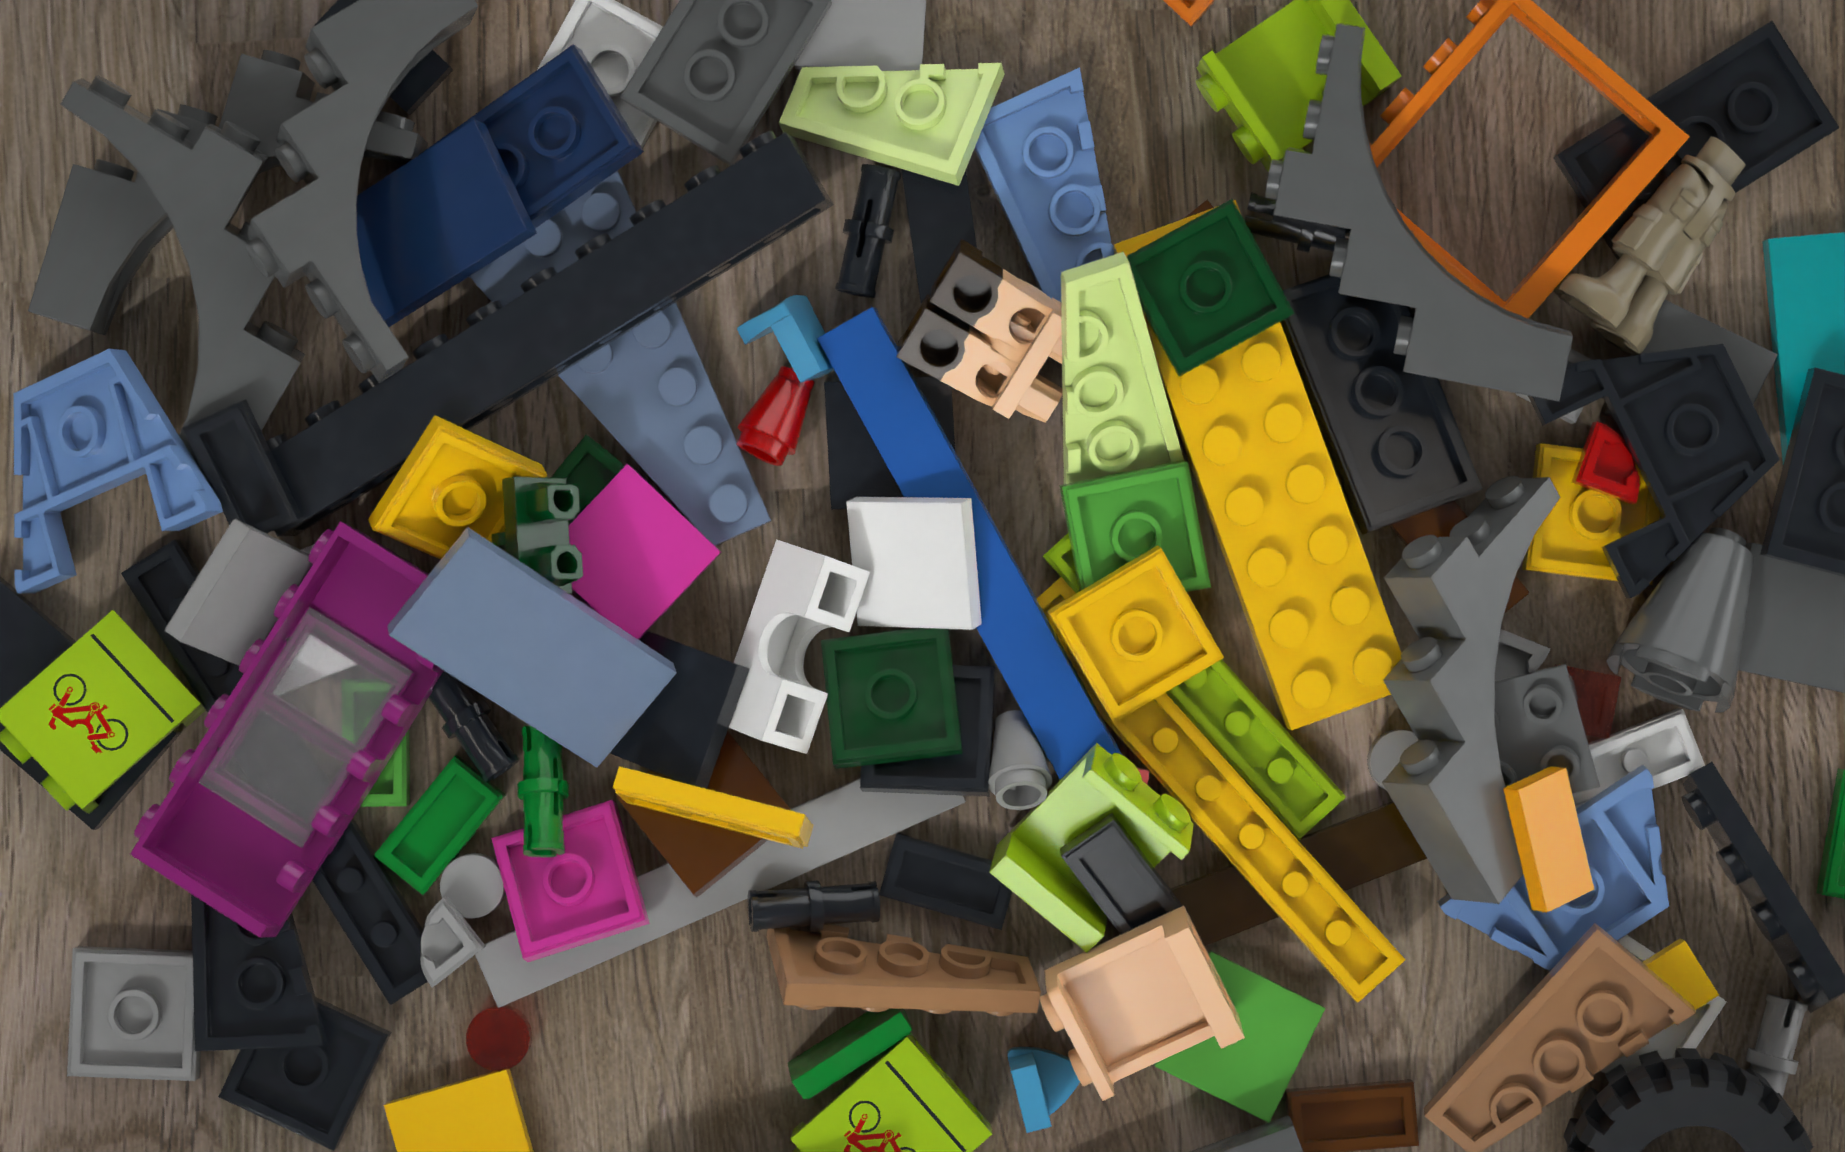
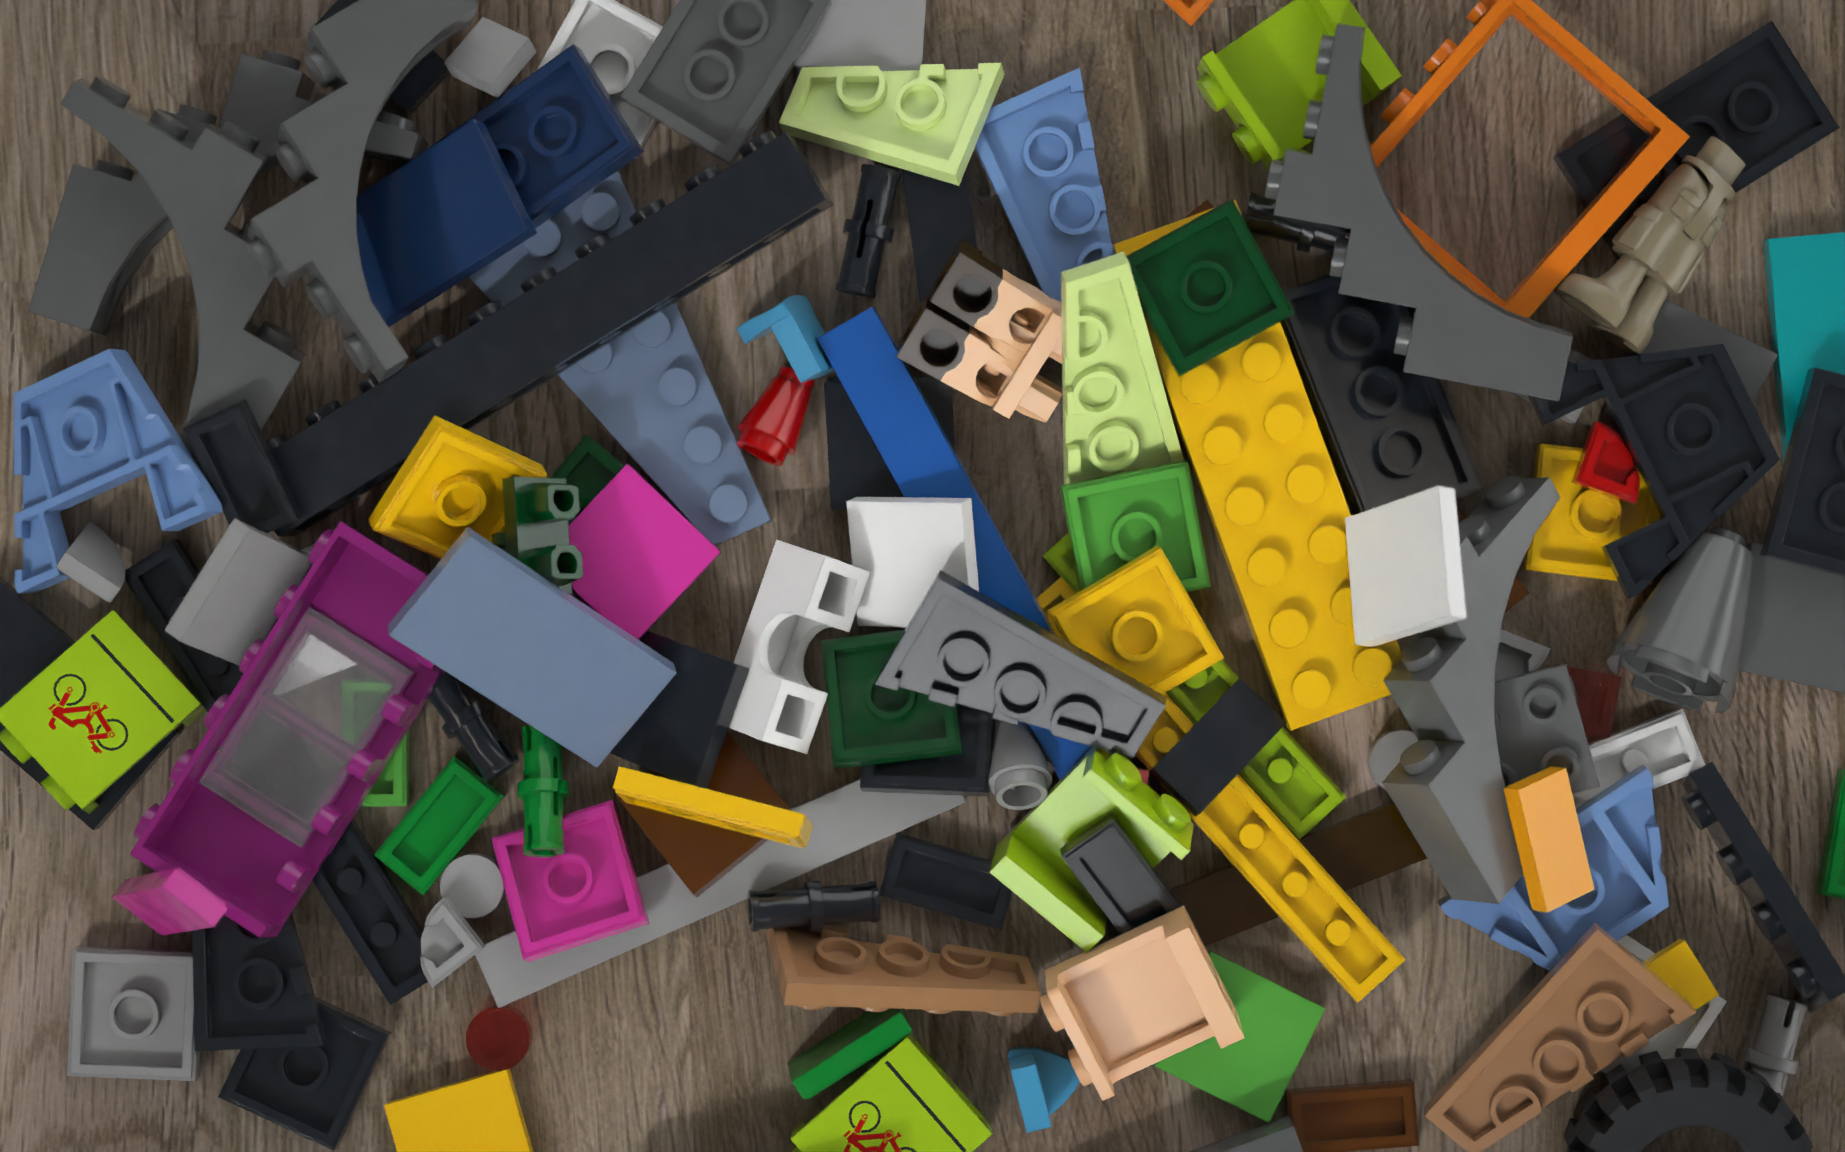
(94, 563): none -> light grey tile
(170, 901): none -> dark pink tile
(490, 57): none -> light grey tile
(999, 662): none -> wing
(1218, 747): none -> black tile
(1405, 567): none -> white tile

